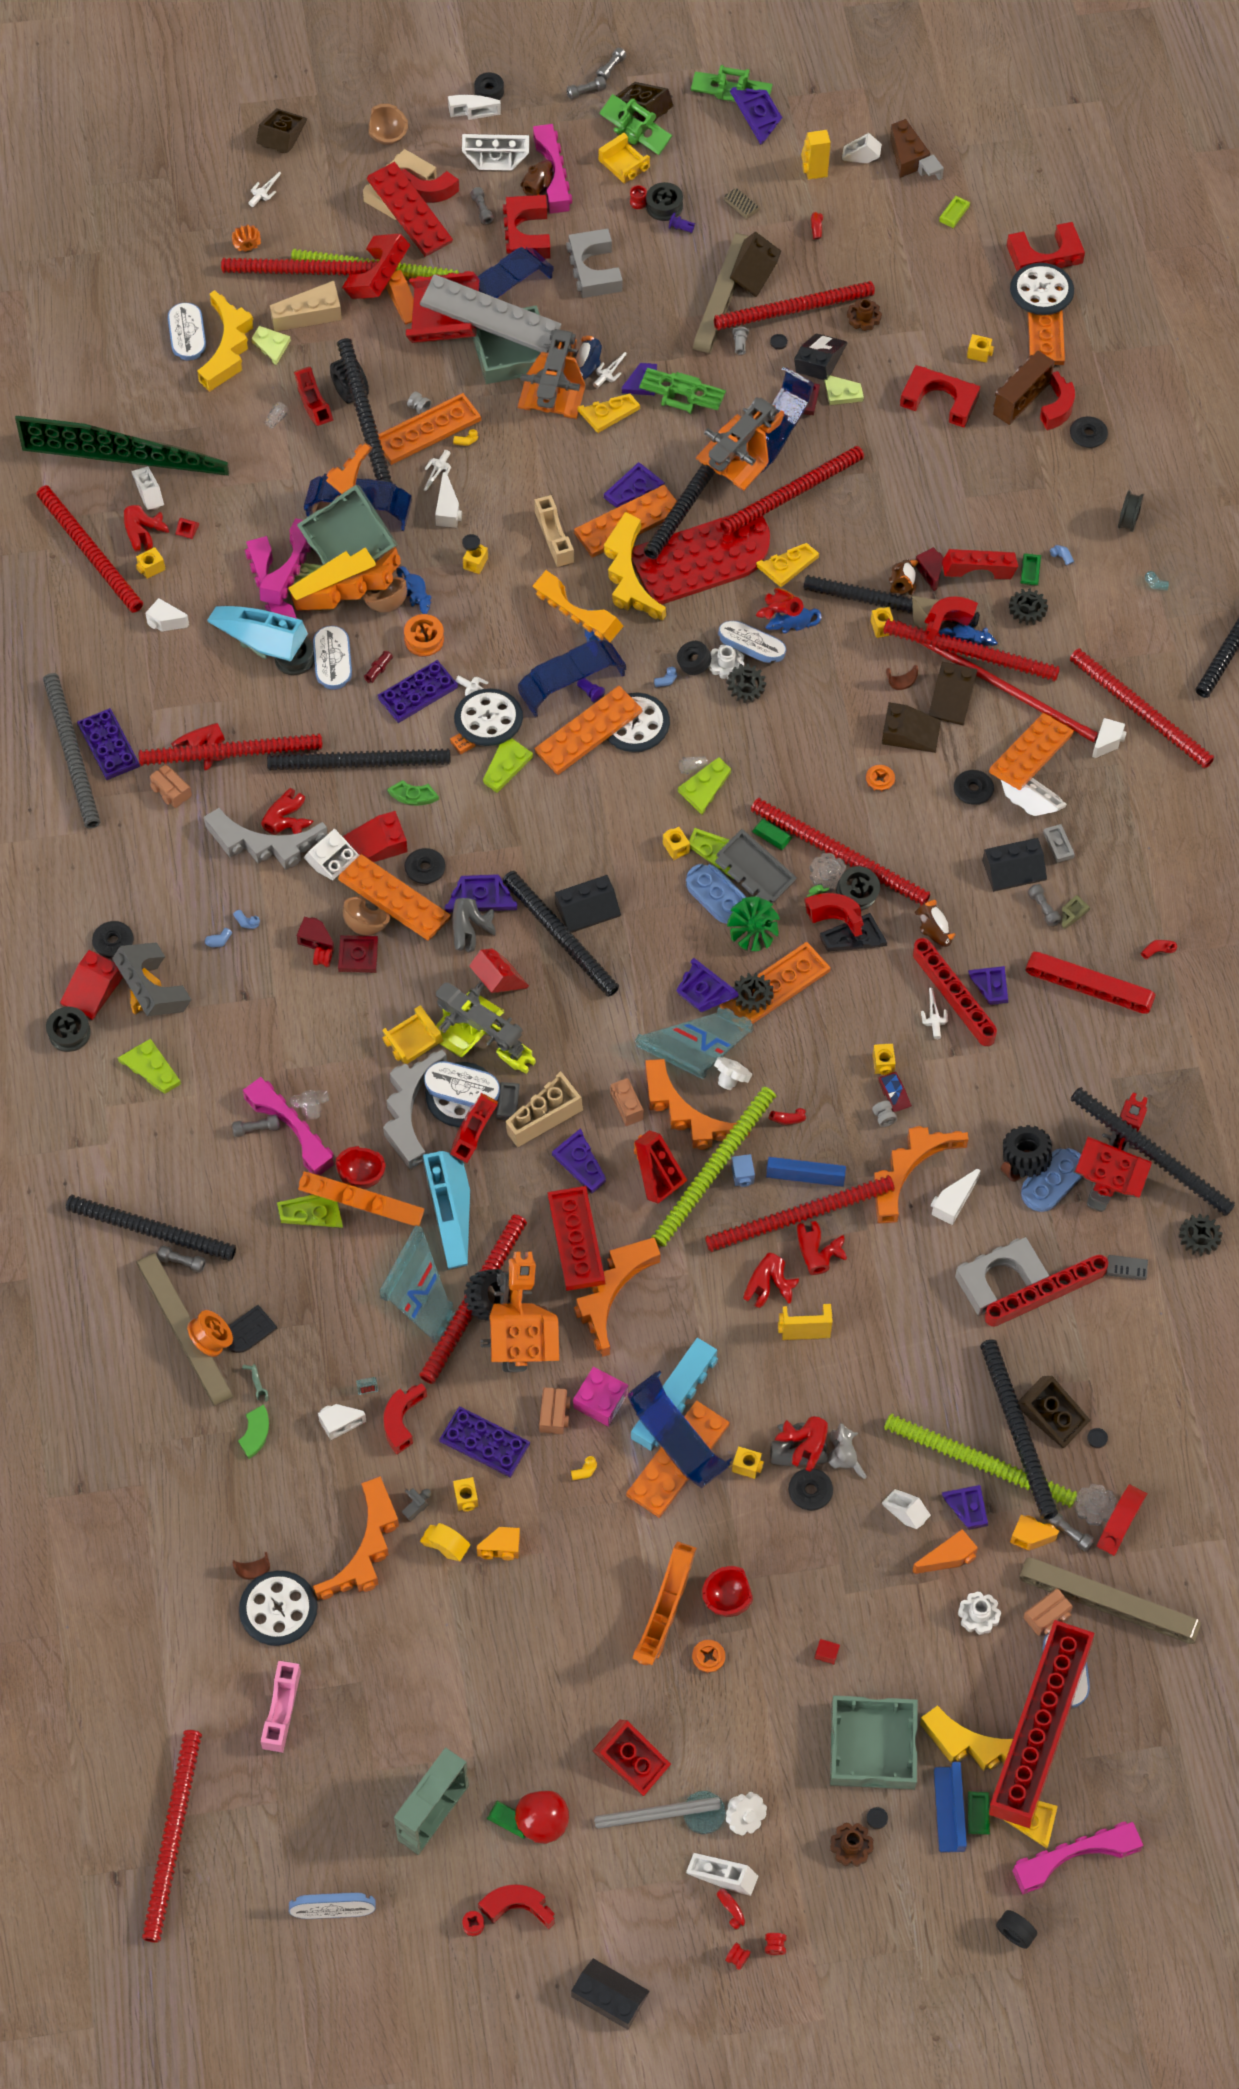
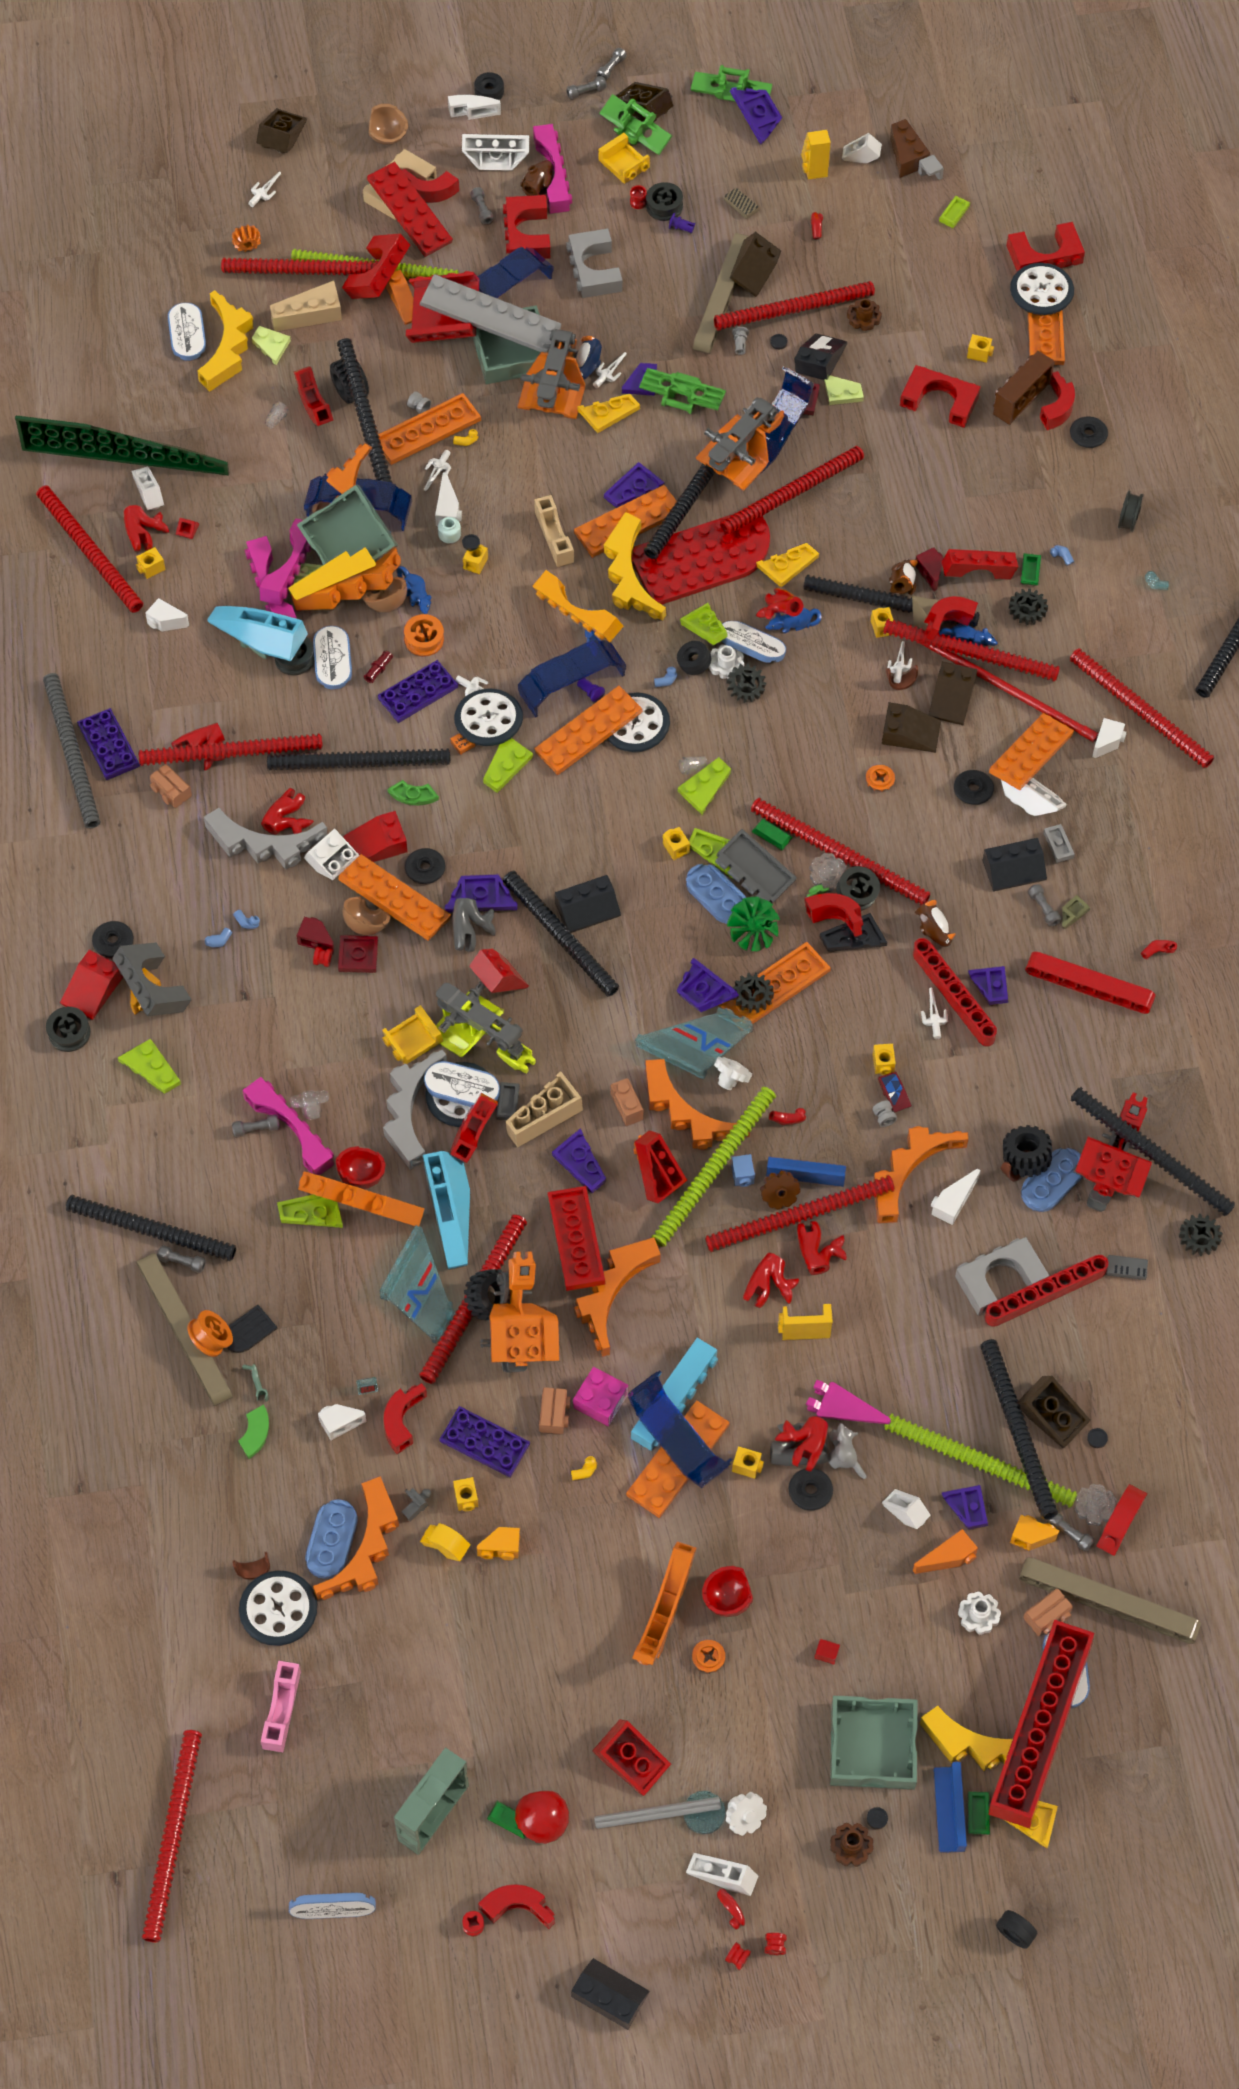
(331, 1539): none -> medium blue tile
(449, 530): none -> light aqua head
(705, 624): none -> lime wing
(780, 1190): none -> reddish brown plant
(843, 1405): none -> dark pink flag
(899, 666): none -> white piece
(1117, 1842): dark pink arch -> none

